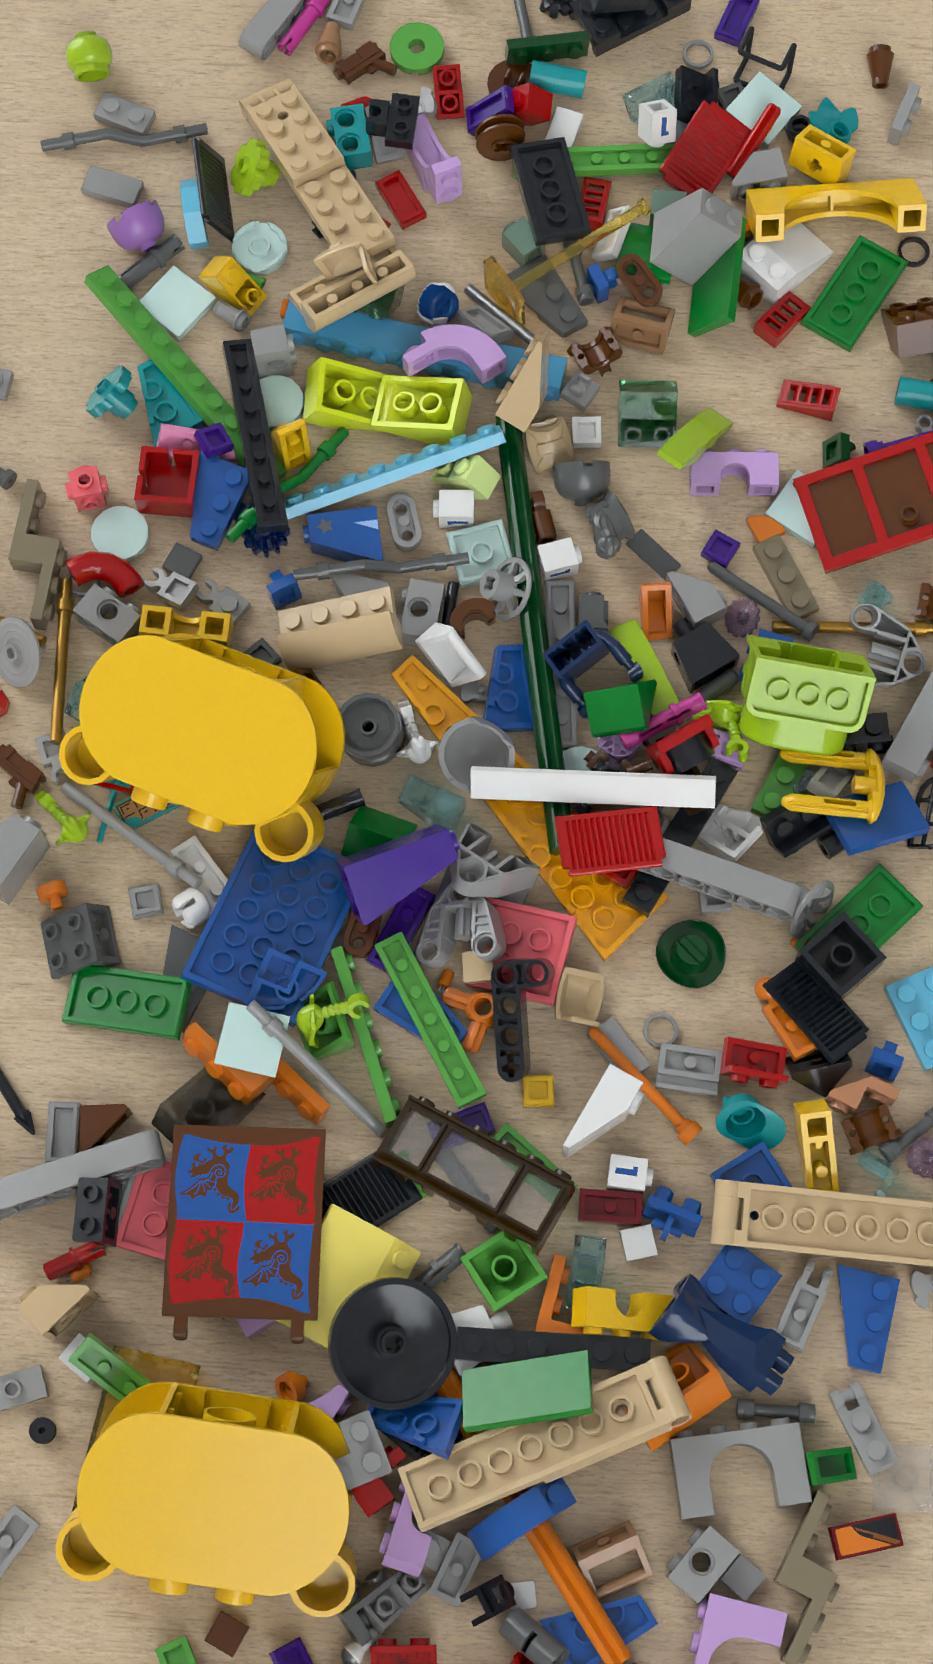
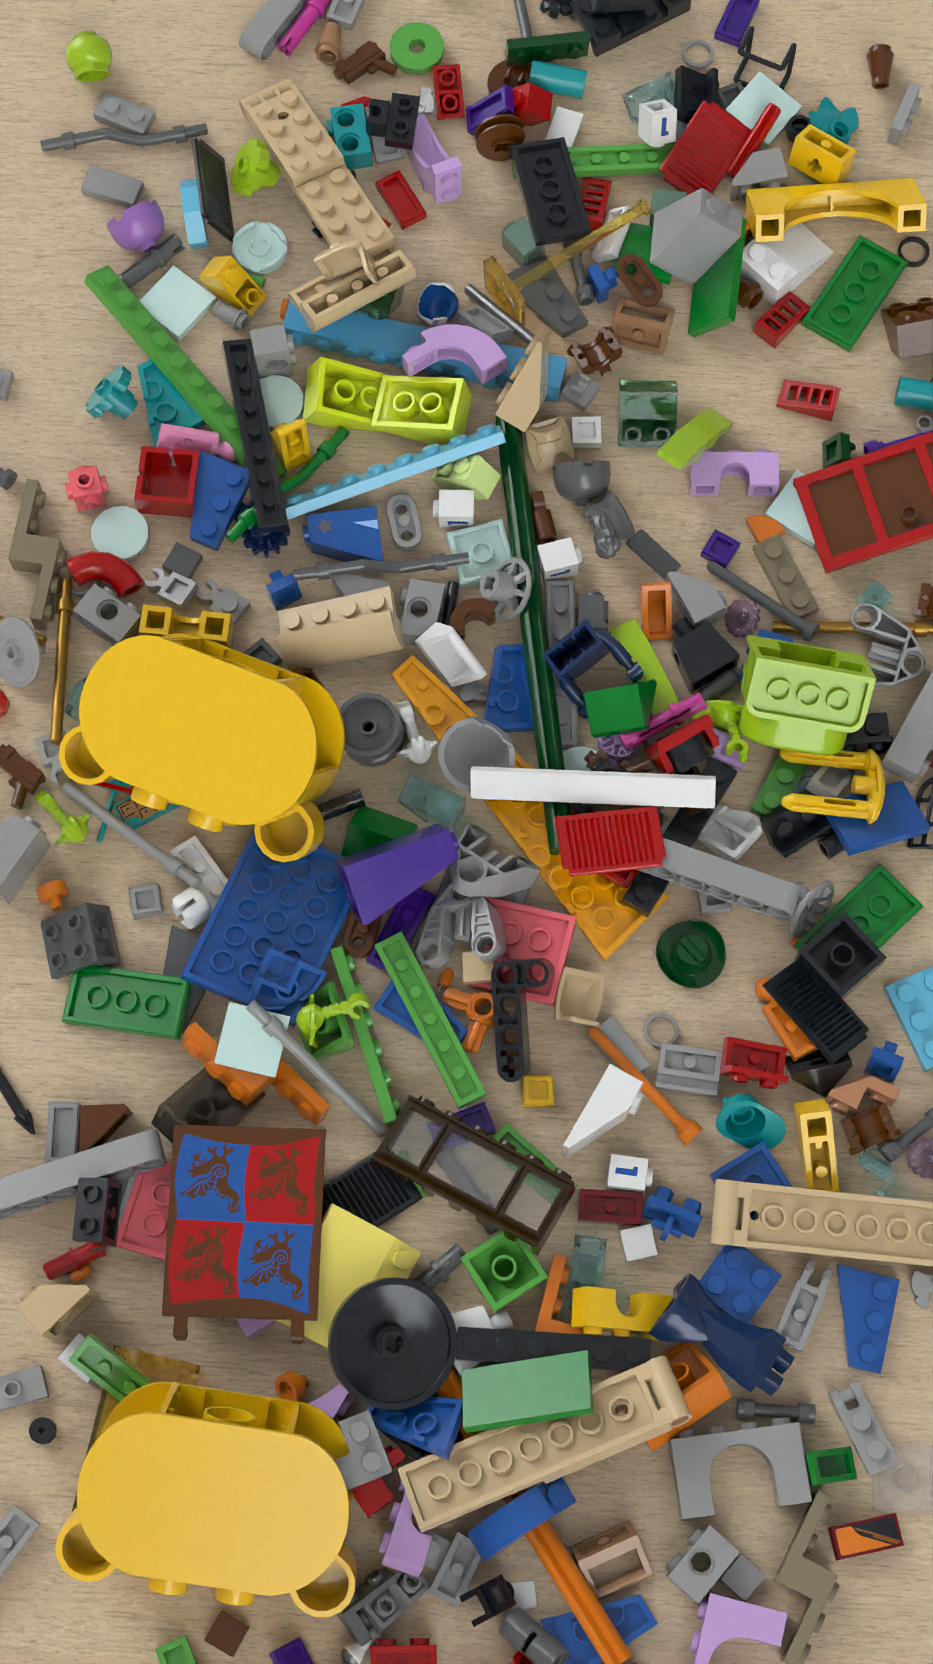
(214, 440): dark purple tile -> none

